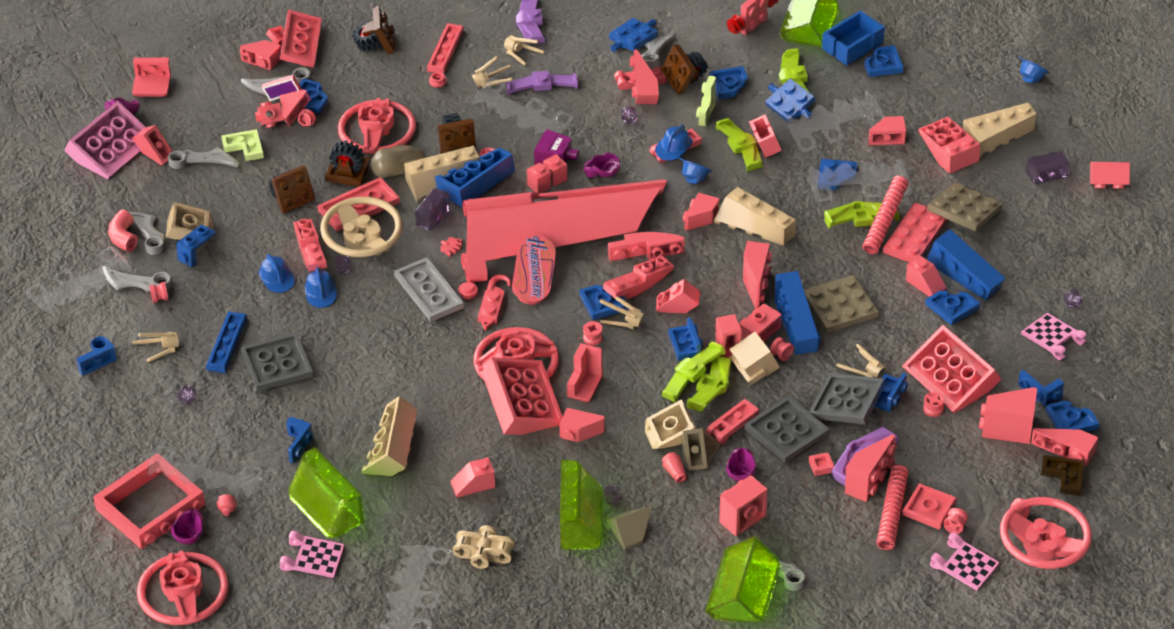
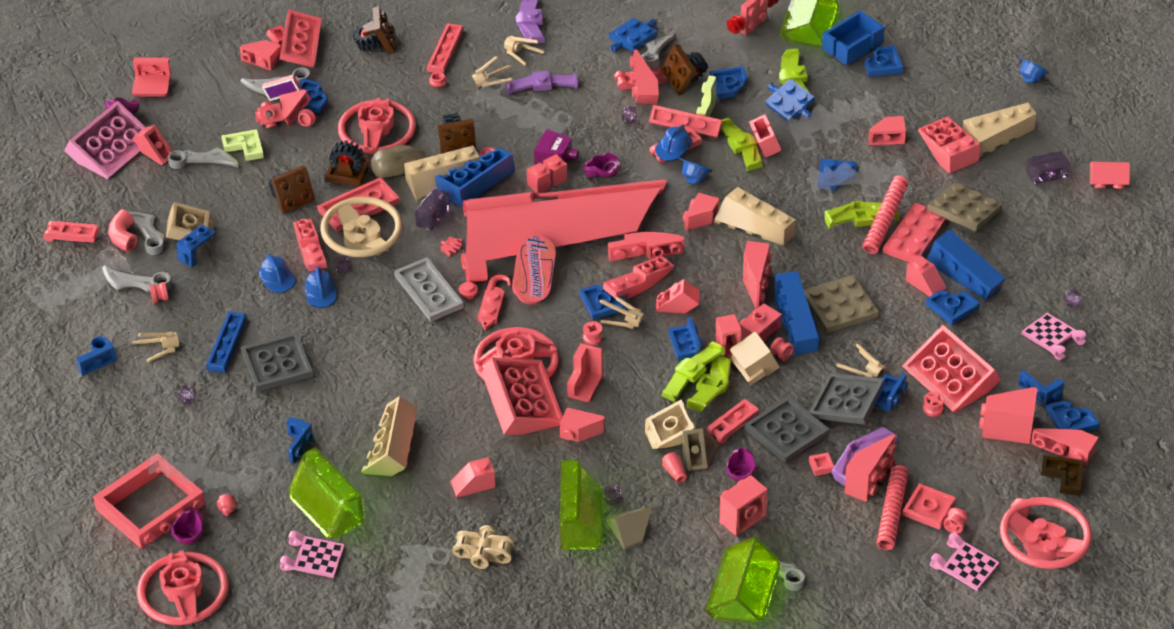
(71, 231): none -> coral plate
(700, 124): none -> coral plate

